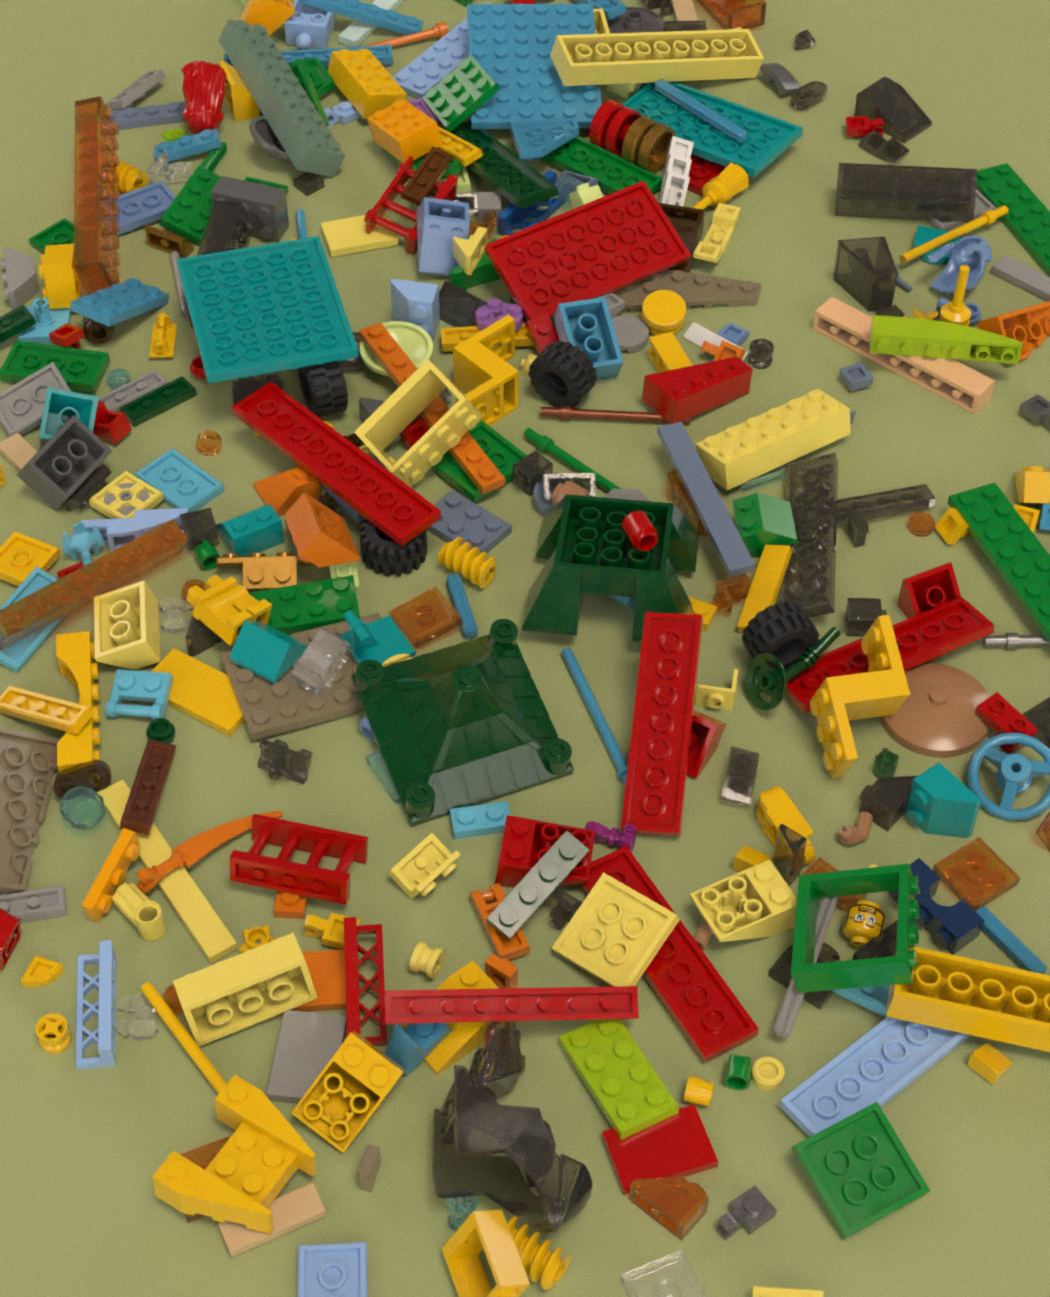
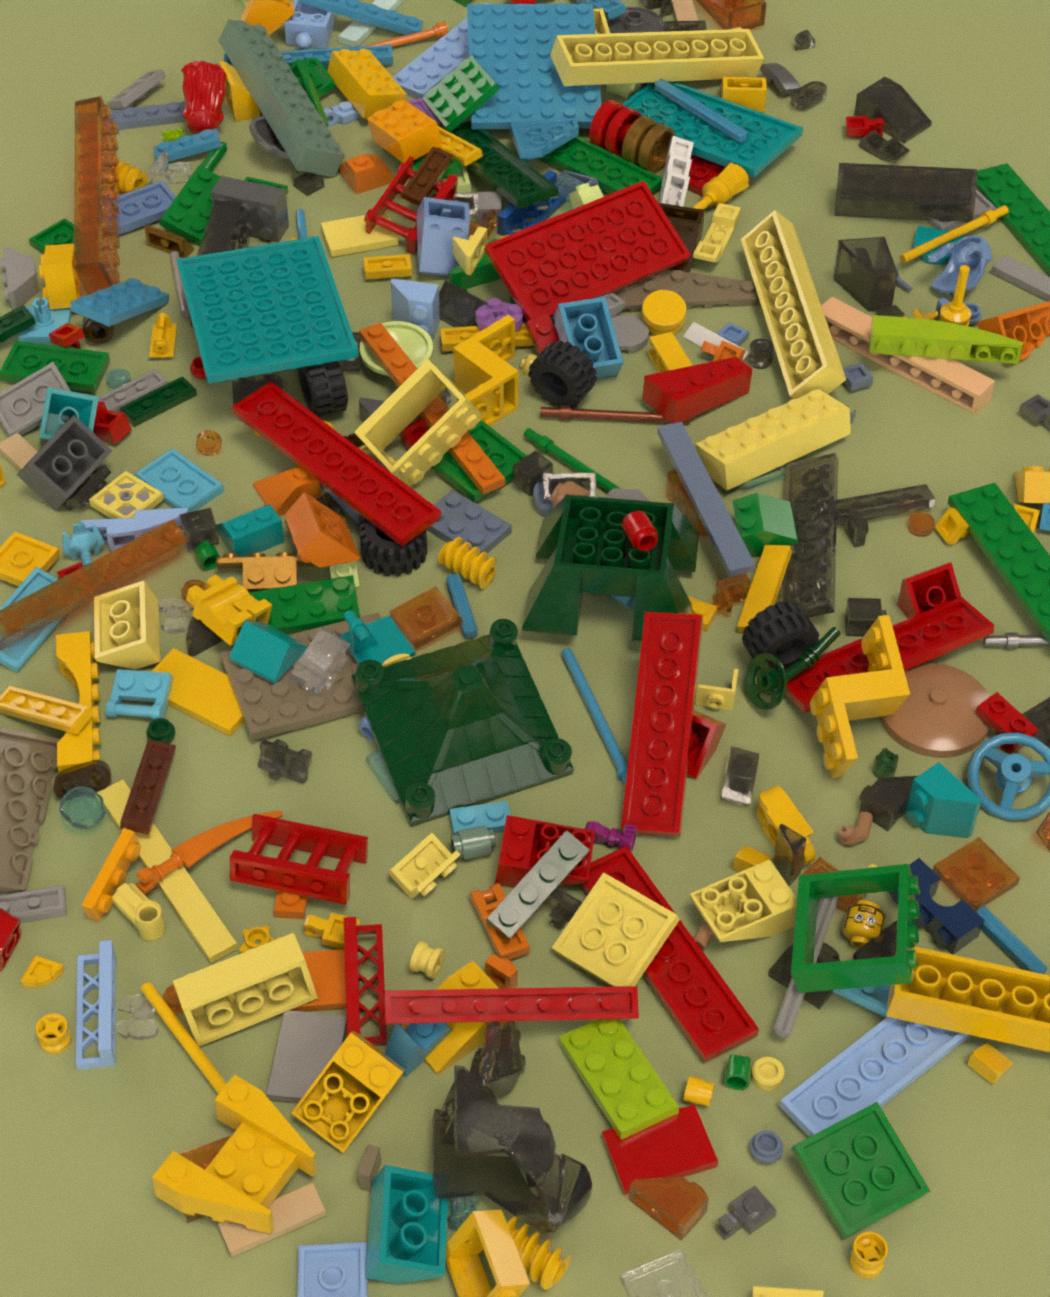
(366, 172): none -> orange slope
(387, 266): none -> yellow plate
(406, 1227): none -> teal slope
(473, 842): none -> sand green brick
(745, 91): none -> yellow slope
(766, 1147): none -> sand blue plate
(792, 308): none -> light yellow brick
(871, 1247): none -> yellow wheel

